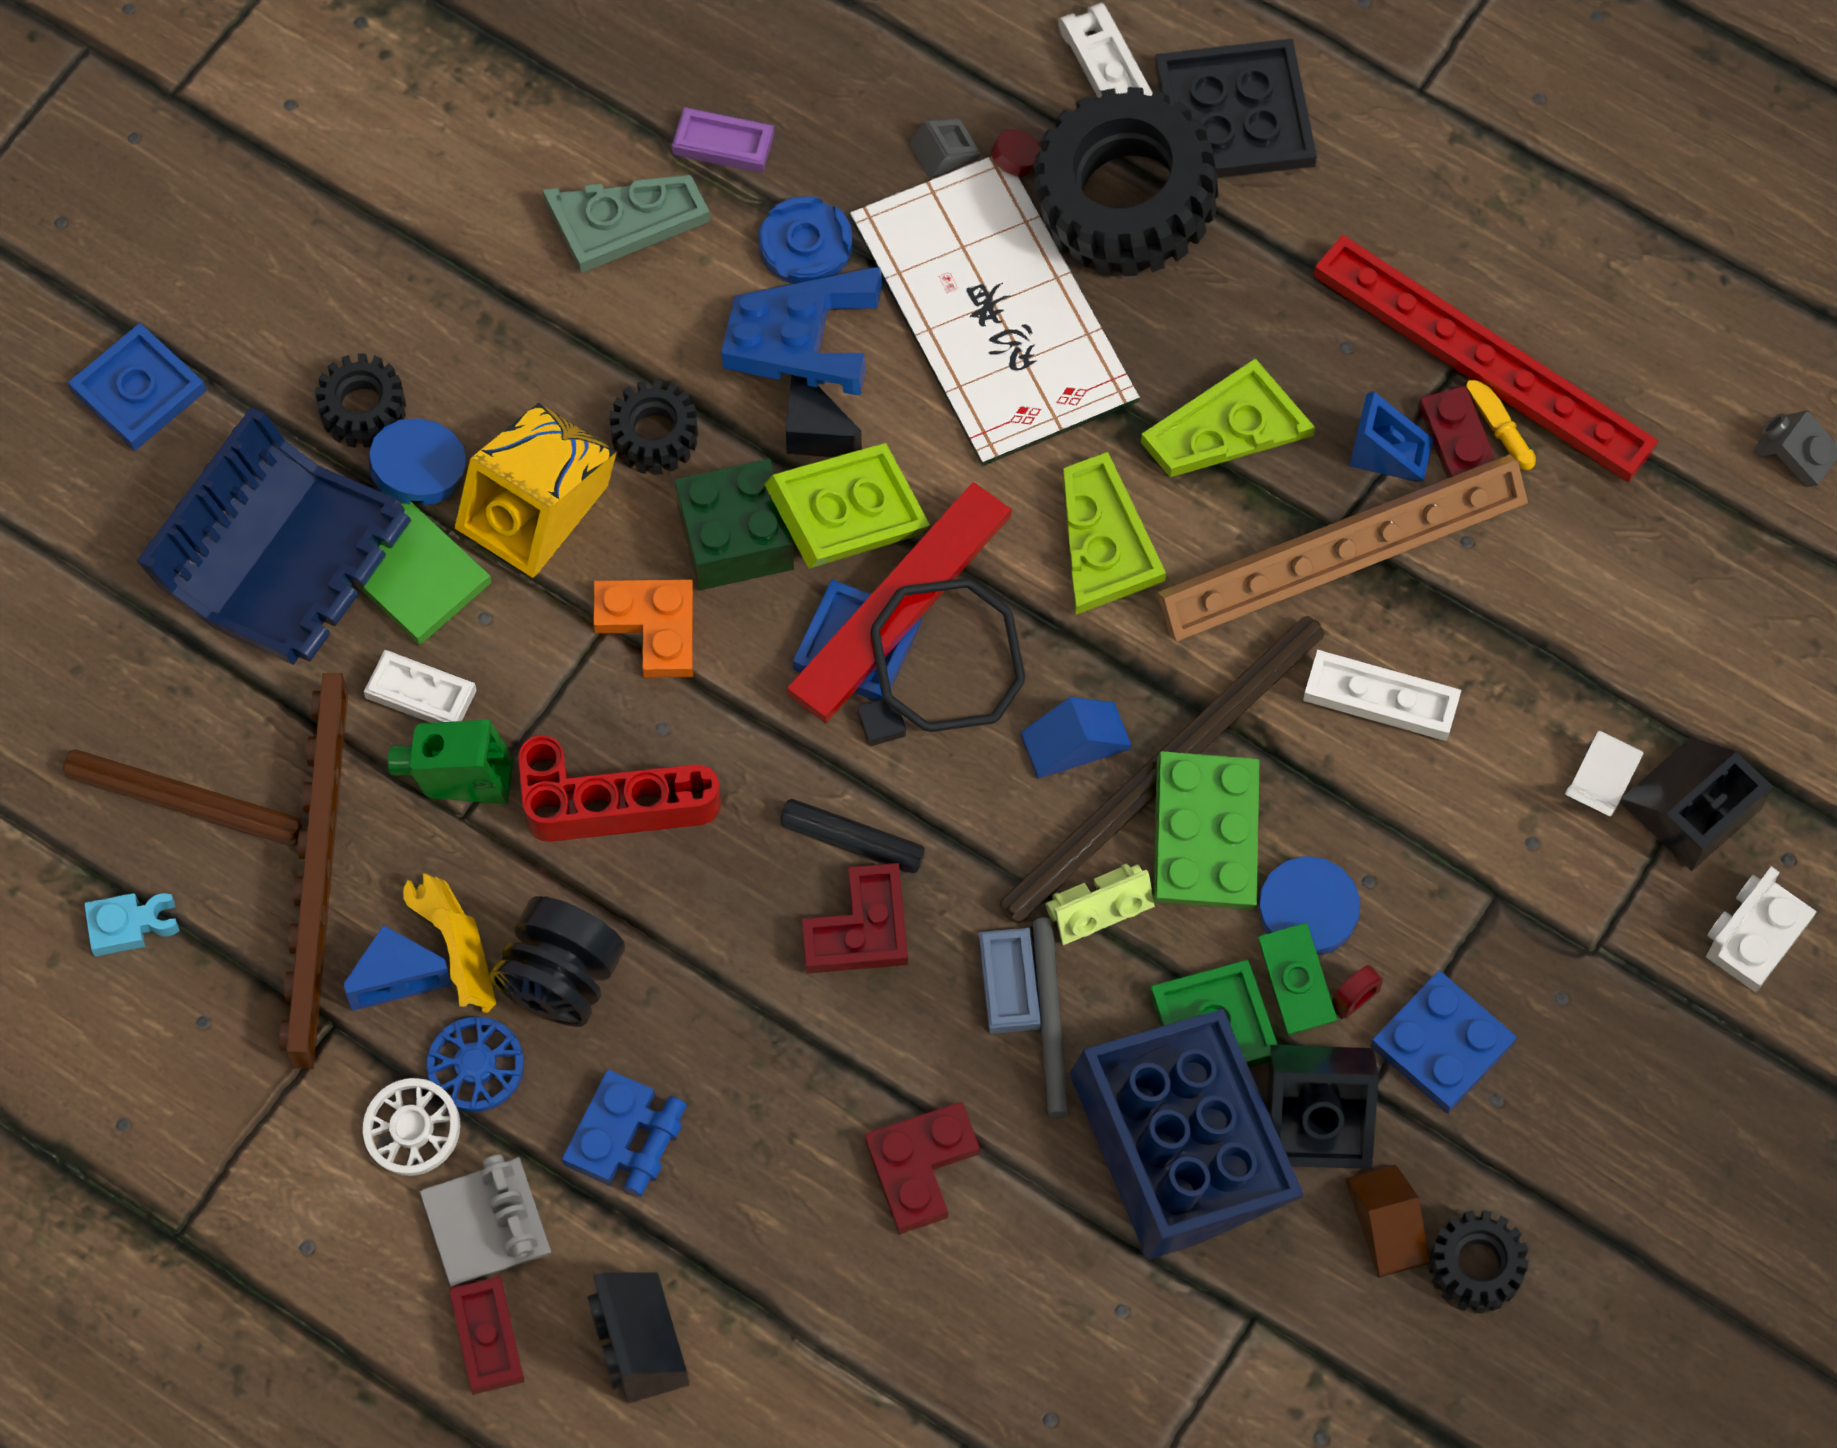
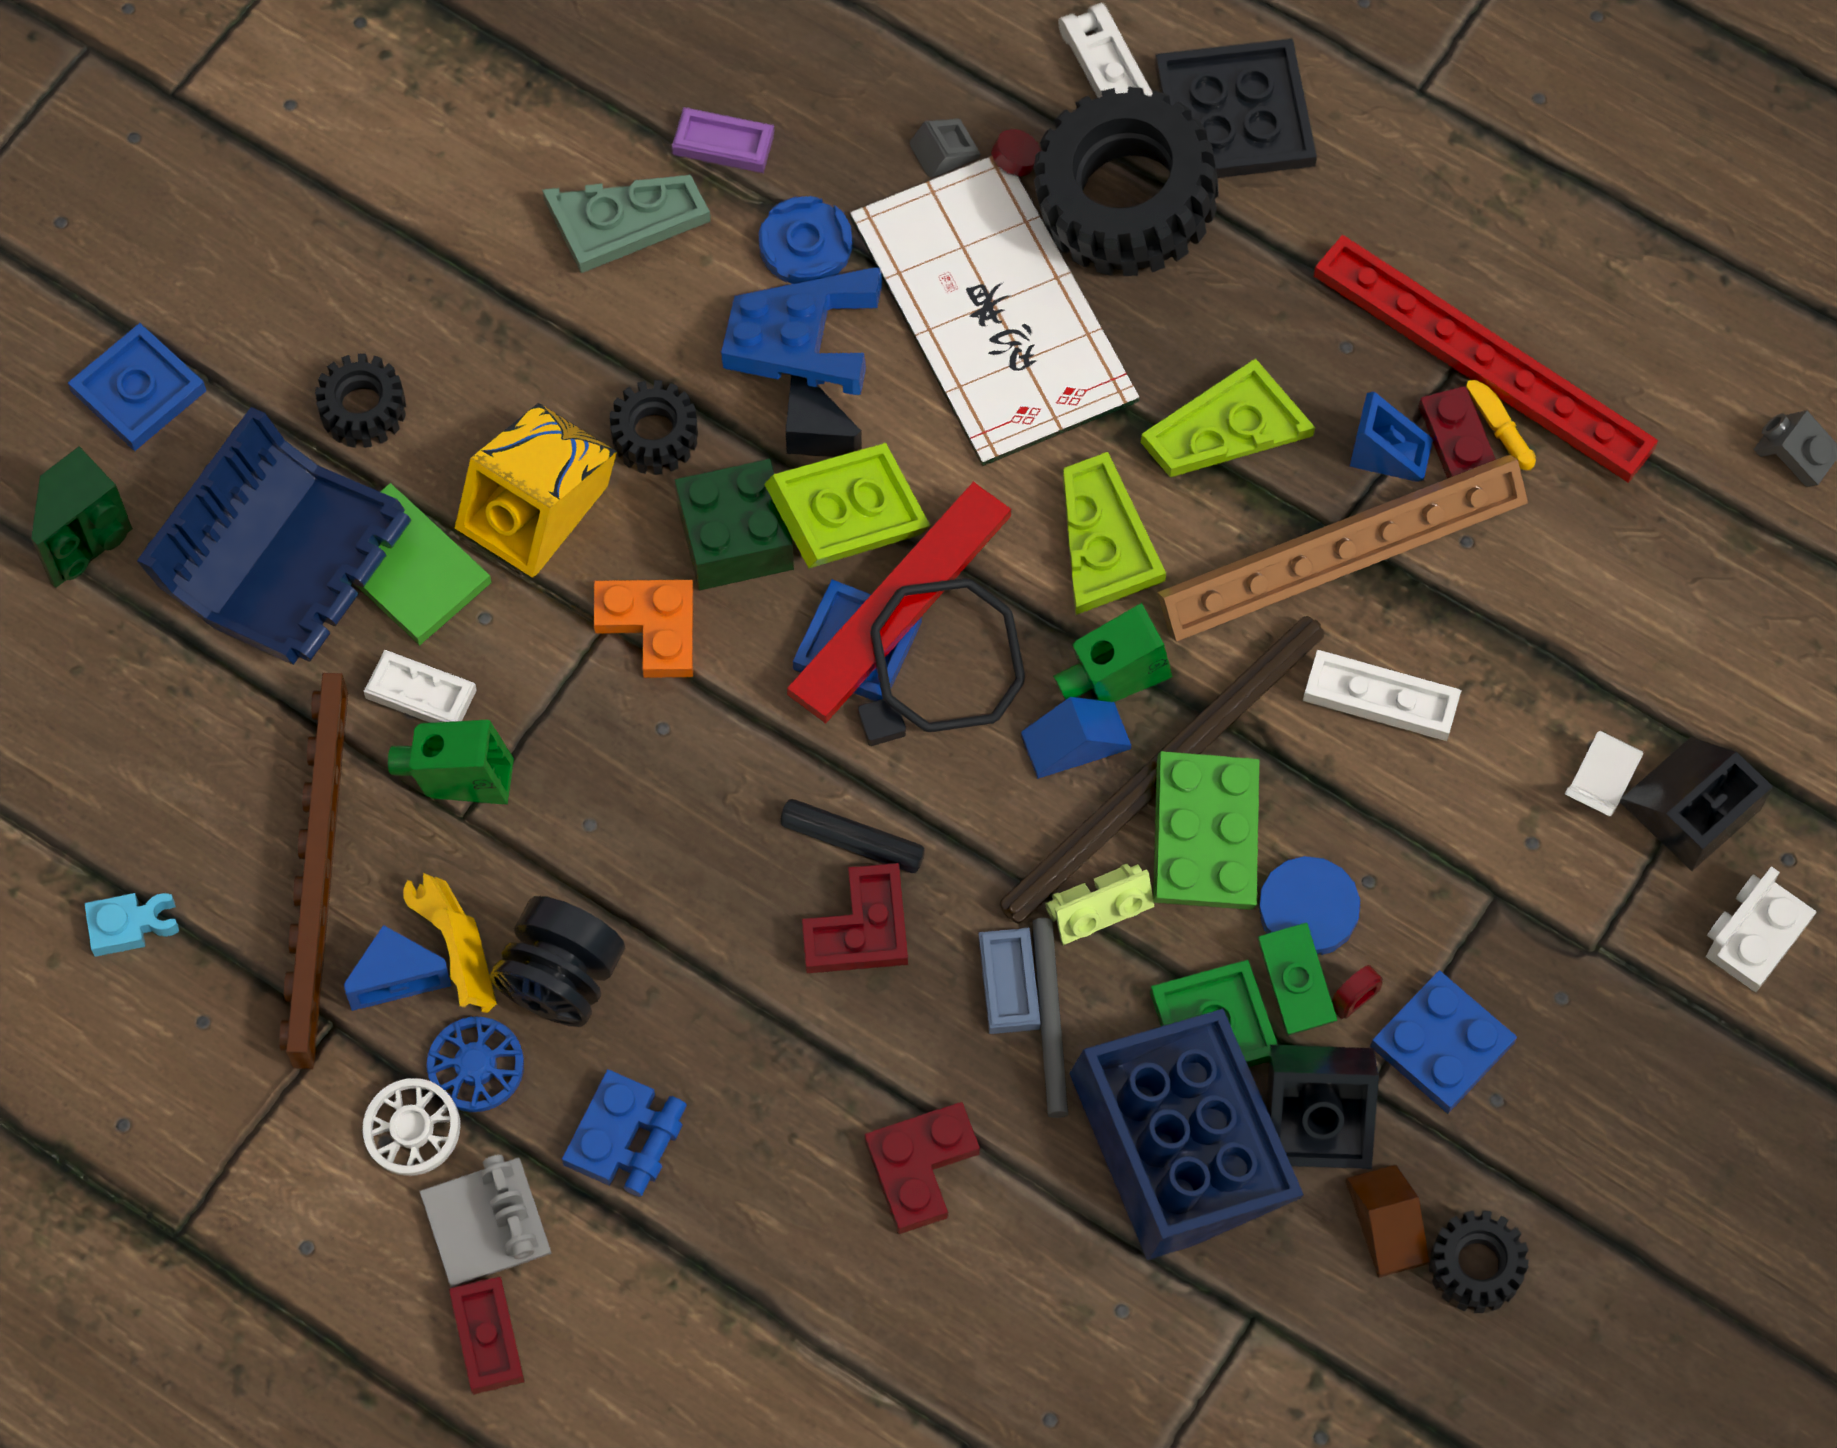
(76, 516): none -> dark green slope
(182, 797): reddish brown axle -> none
(417, 461): blue tile -> none
(618, 789): red beam -> none
(643, 1340): black slope -> none
(1117, 659): none -> green torso

